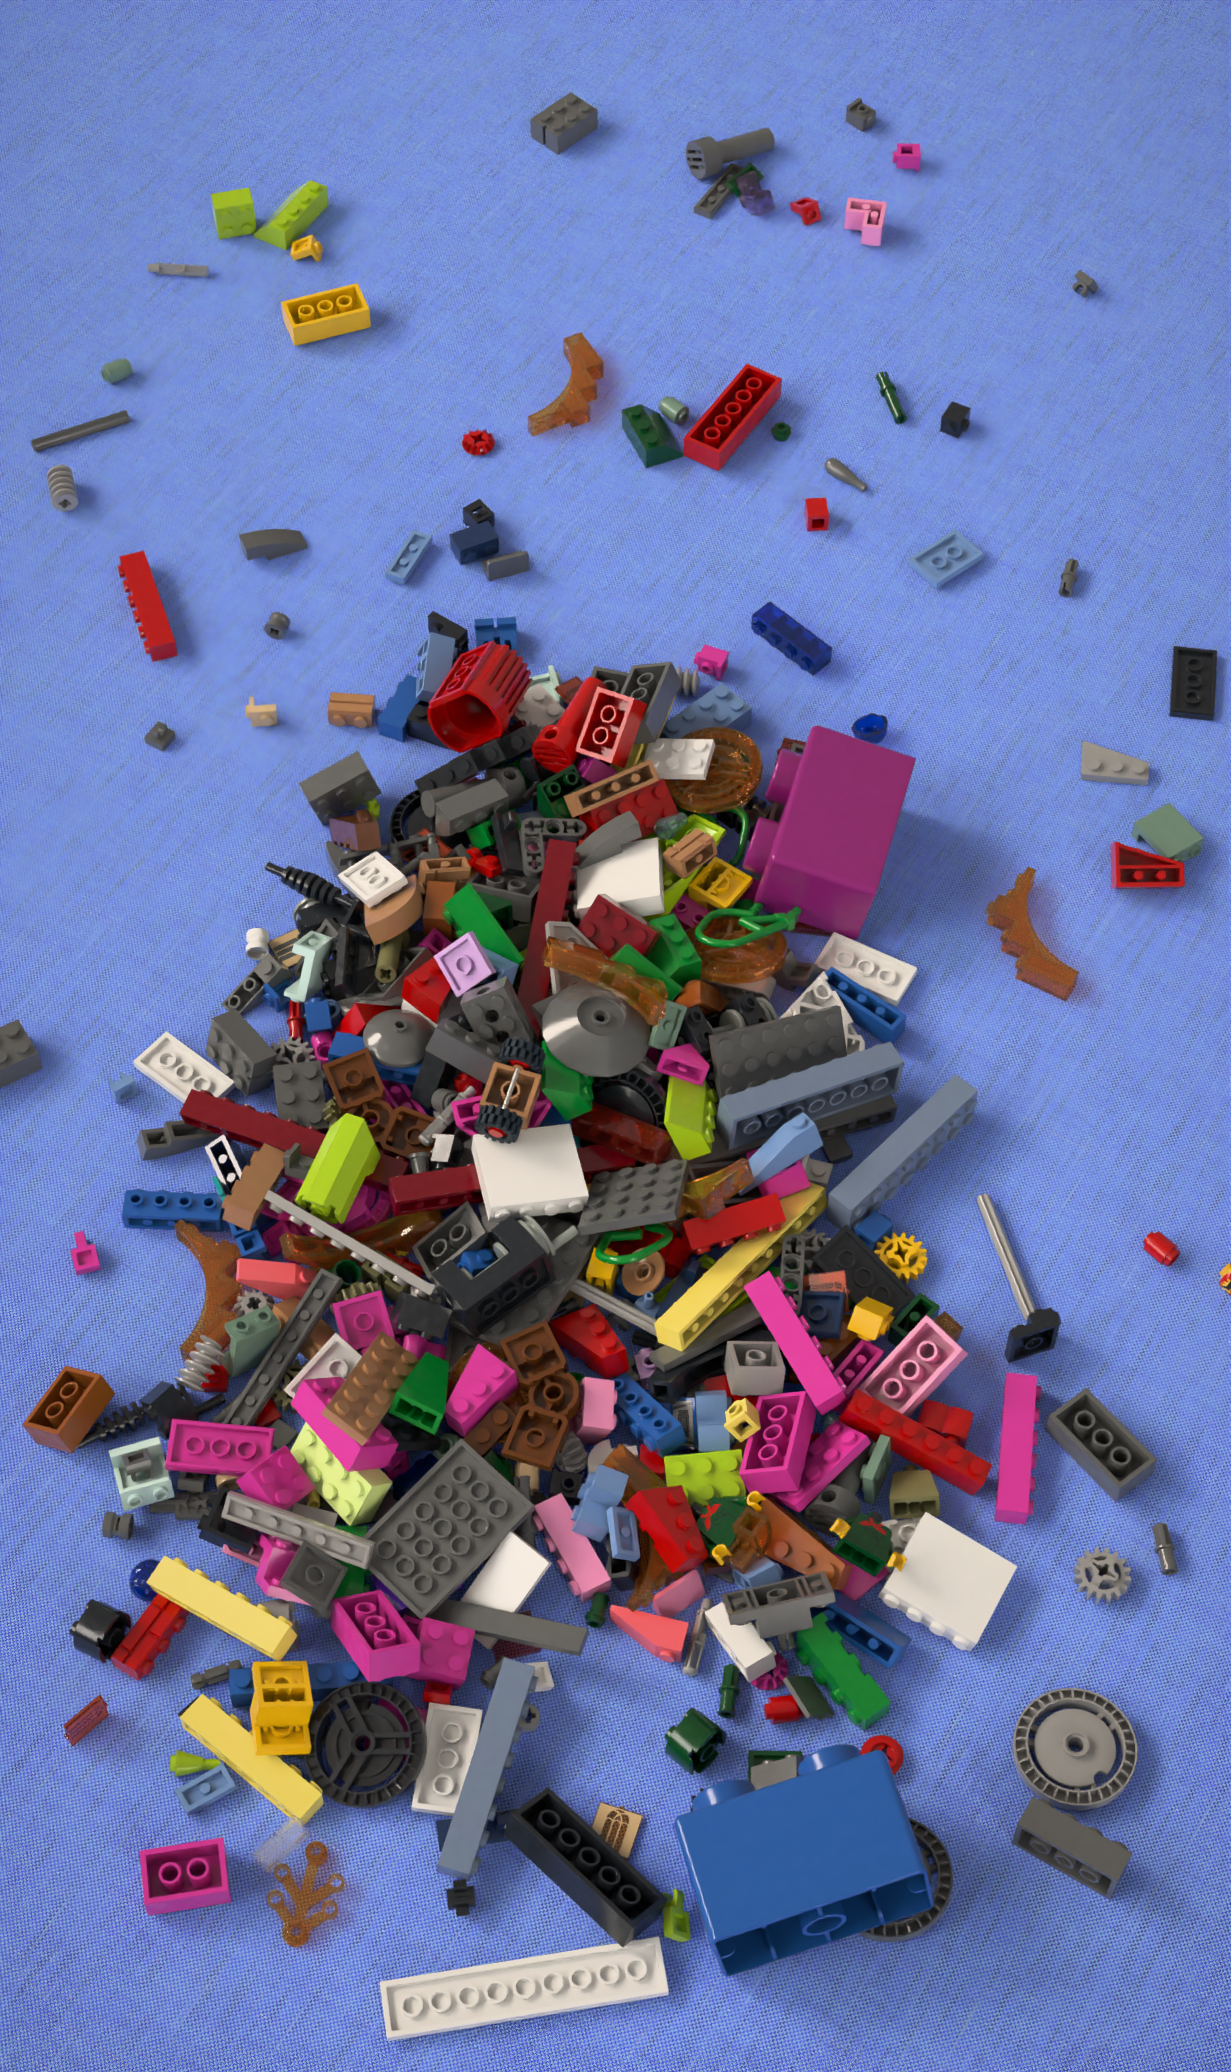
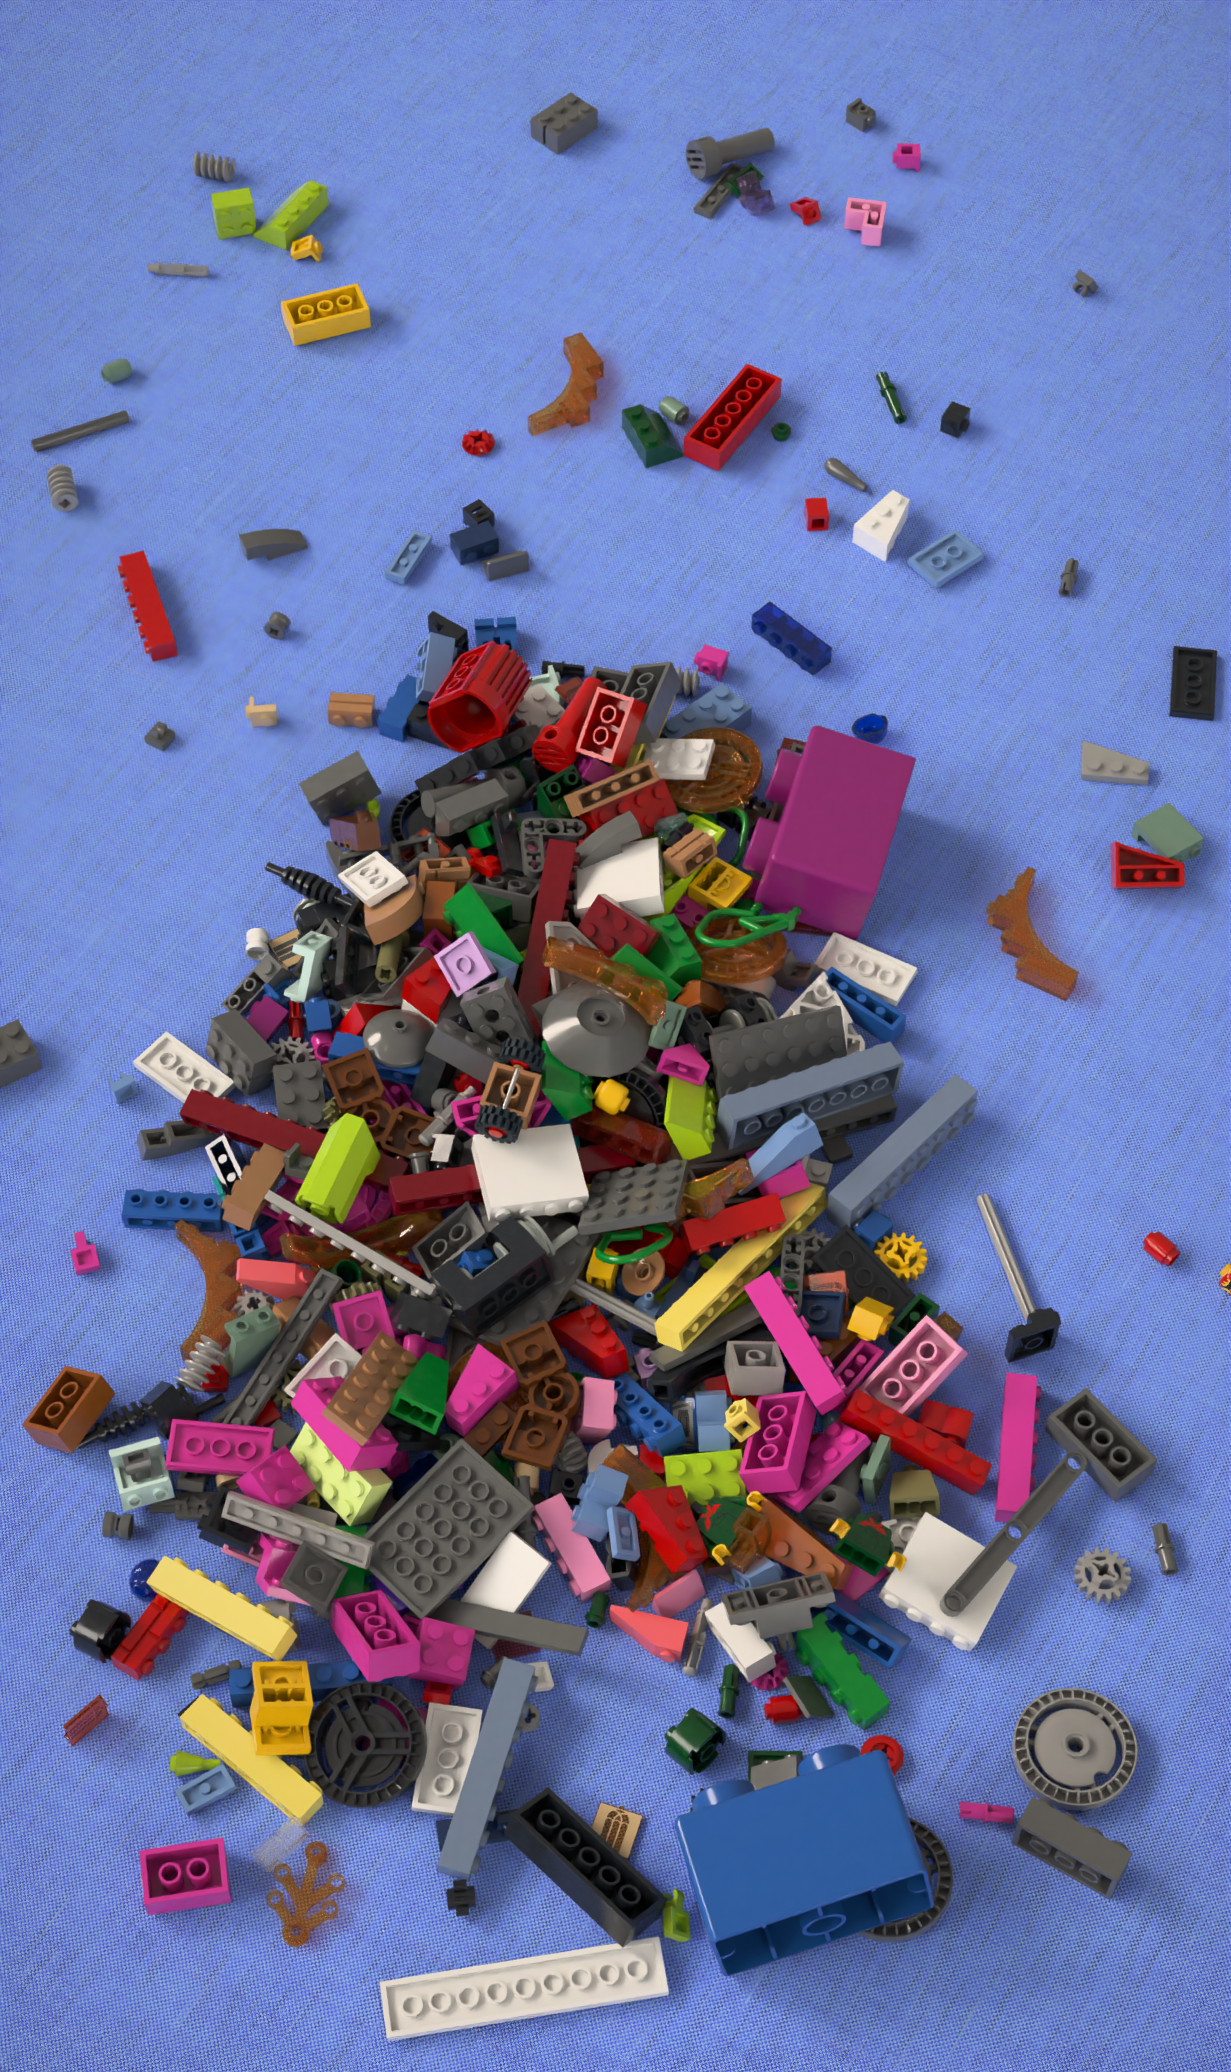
(214, 168): none -> light grey piece
(267, 1018): none -> magenta brick
(564, 669): none -> black axle
(611, 1097): none -> yellow head
(676, 835): none -> black axle
(882, 525): none -> white wedge
(986, 1812): none -> dark pink axle
(1003, 1544): none -> dark grey beam

